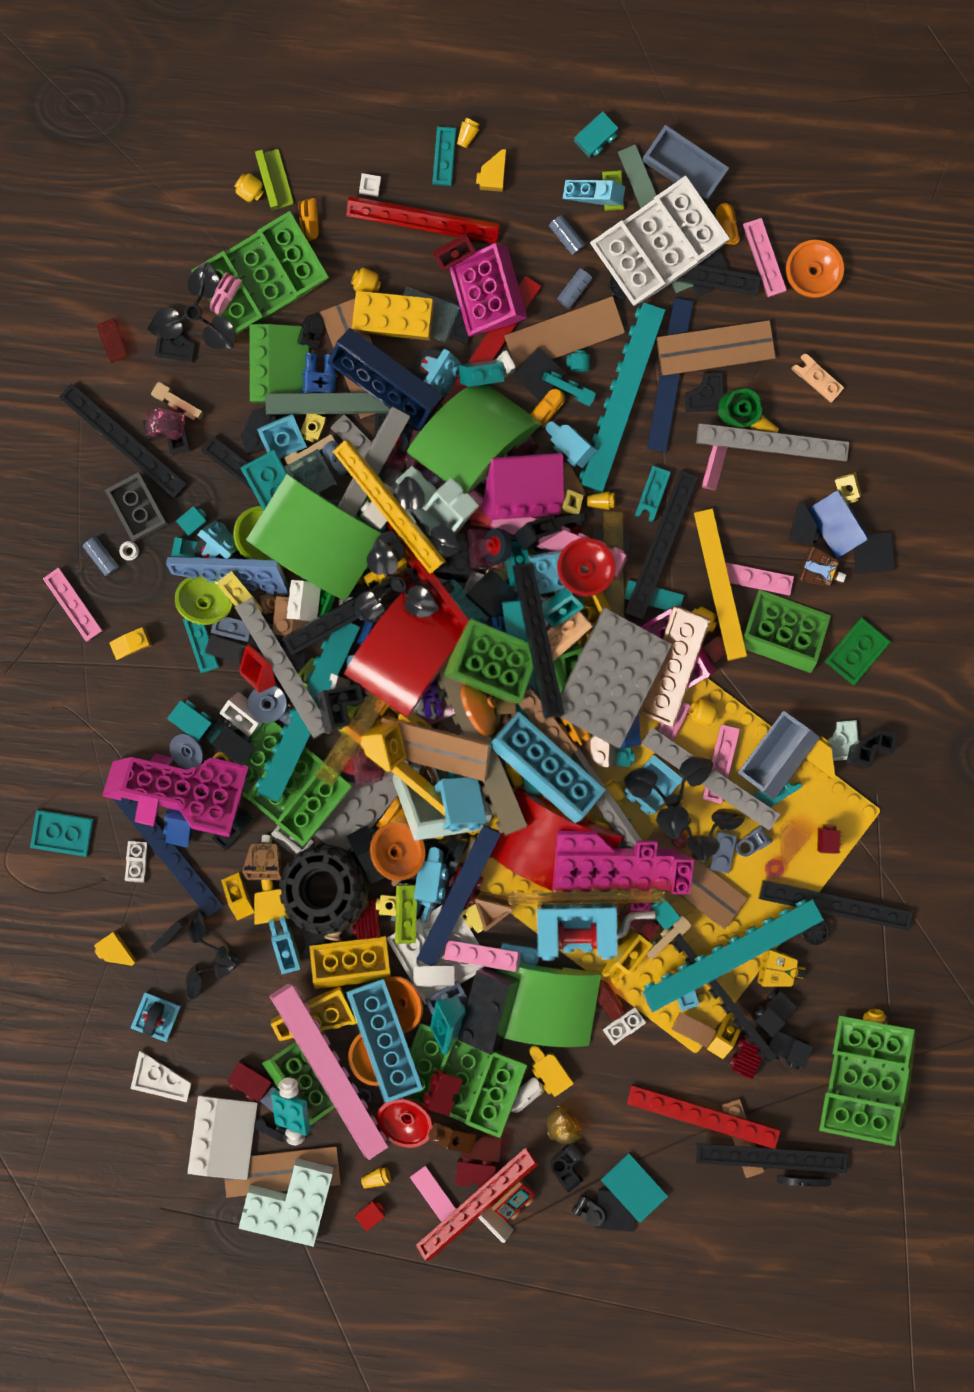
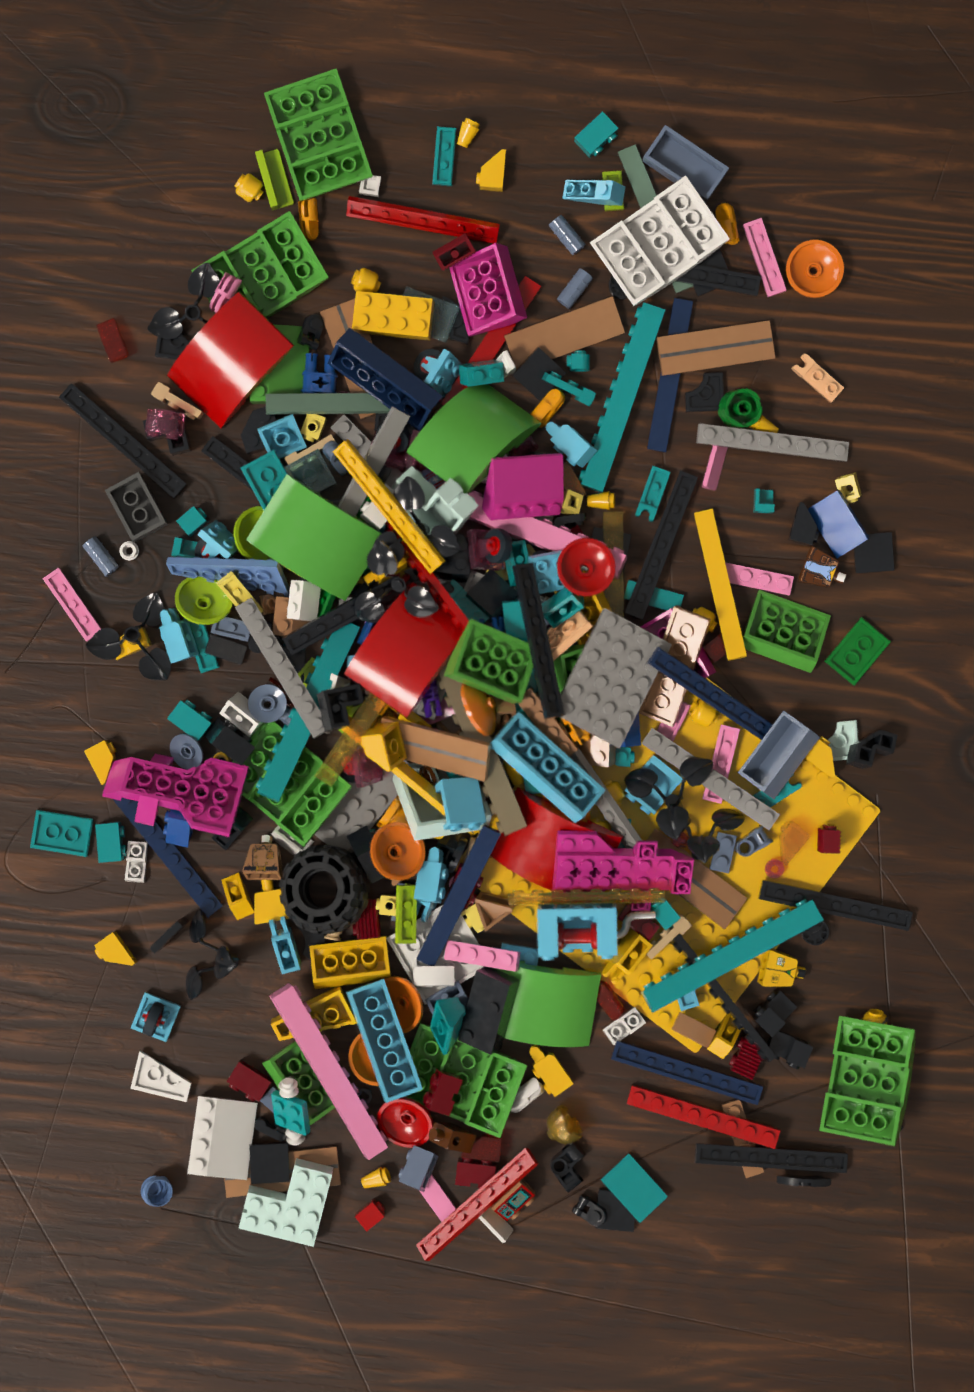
(101, 759): none -> yellow slope
(106, 641): none -> black plant
(110, 842): none -> teal brick
(156, 1191): none -> medium blue helmet
(177, 636): none -> medium azure hinge
(229, 359): none -> red slope
(258, 677): red tile -> none
(269, 1163): none -> black tile
(318, 134): none -> bright green slope
(418, 1168): none -> sand blue brick
(480, 518): clear red slope -> none
(537, 532): black slope -> none
(686, 1072): none -> dark blue plate
(709, 693): none -> dark blue tile
(763, 501): none -> teal panel

